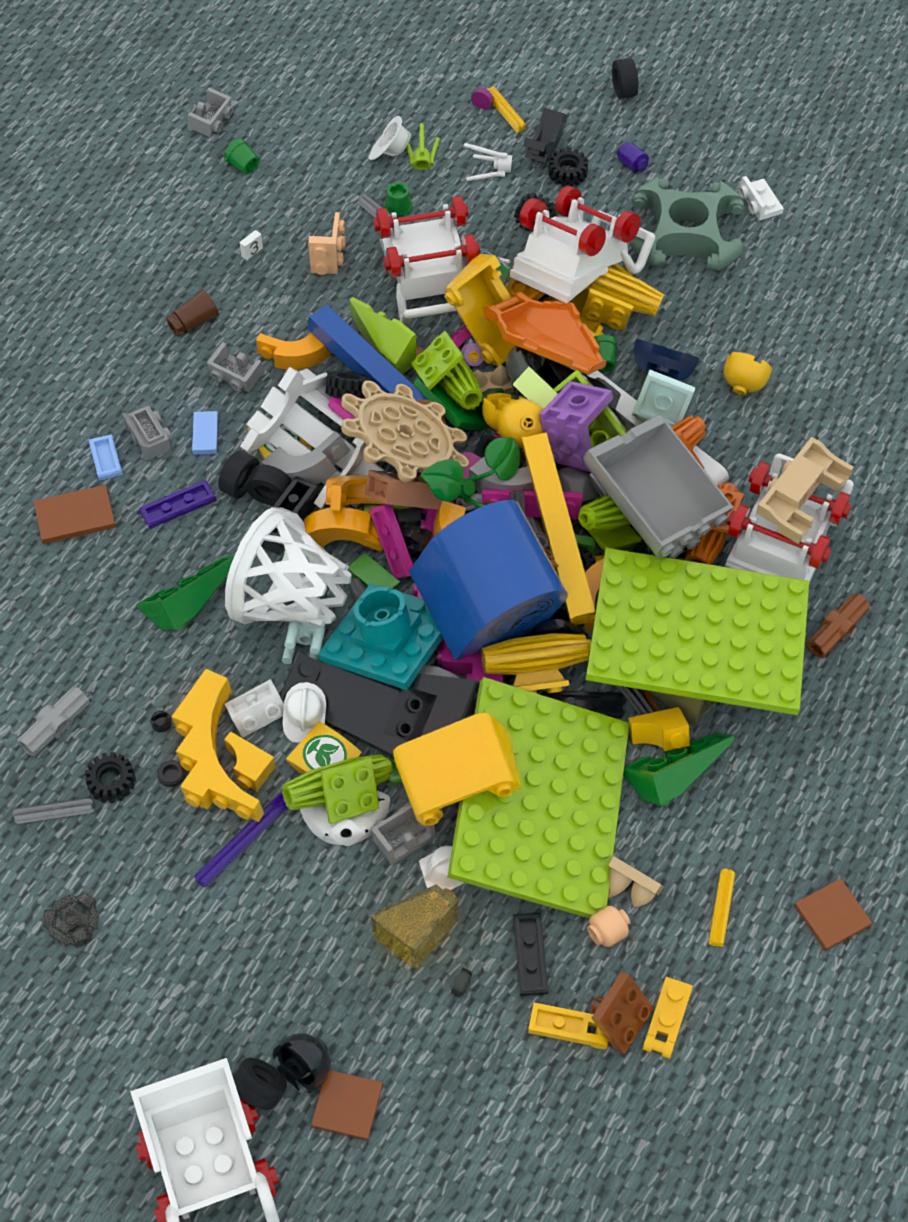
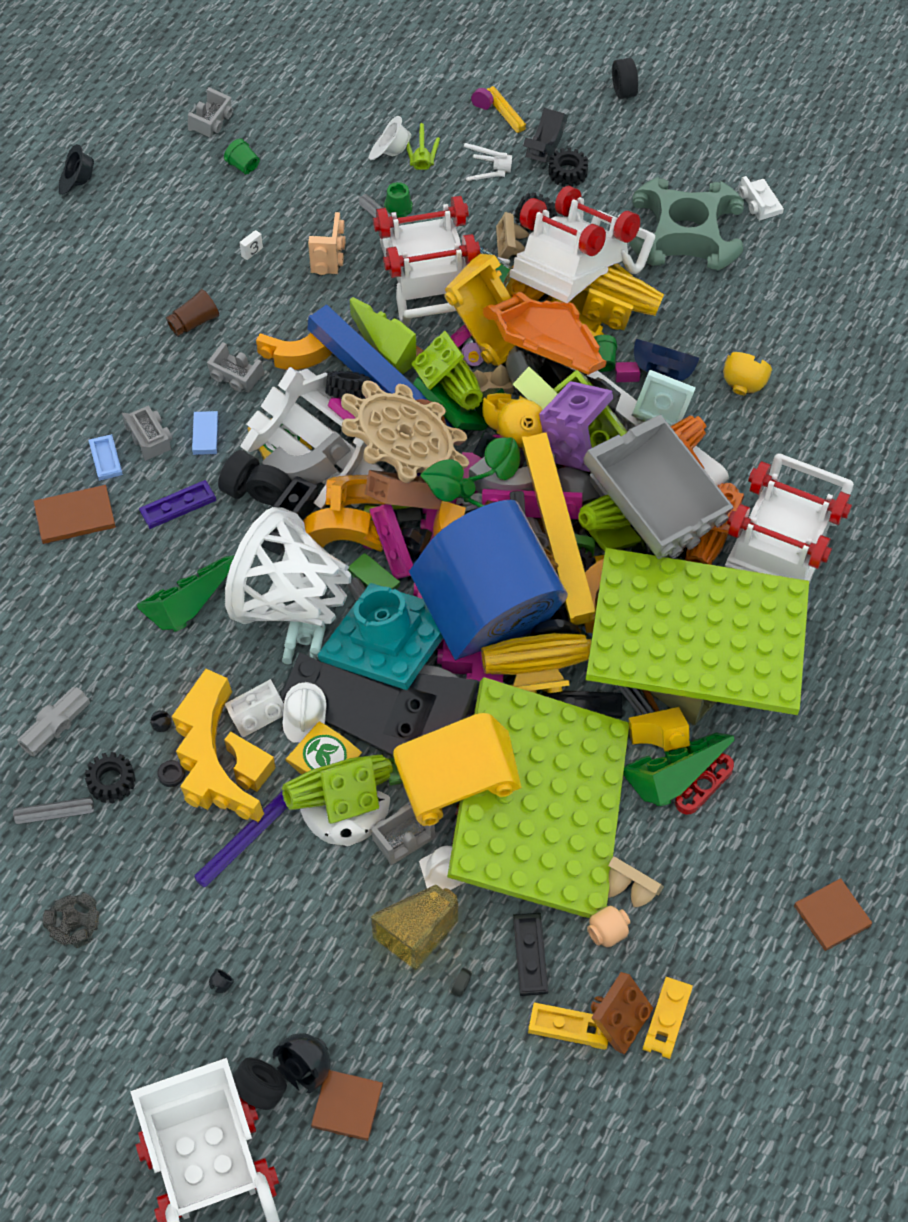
(77, 169): none -> black piece
(221, 980): none -> black hinge
(507, 232): none -> tan tile
(627, 372): none -> dark pink slope
(633, 157): dark purple brick -> none
(716, 781): none -> red beam
(721, 908): yellow axle -> none
(797, 483): tan bracket -> none
(838, 625): dark orange piece -> none

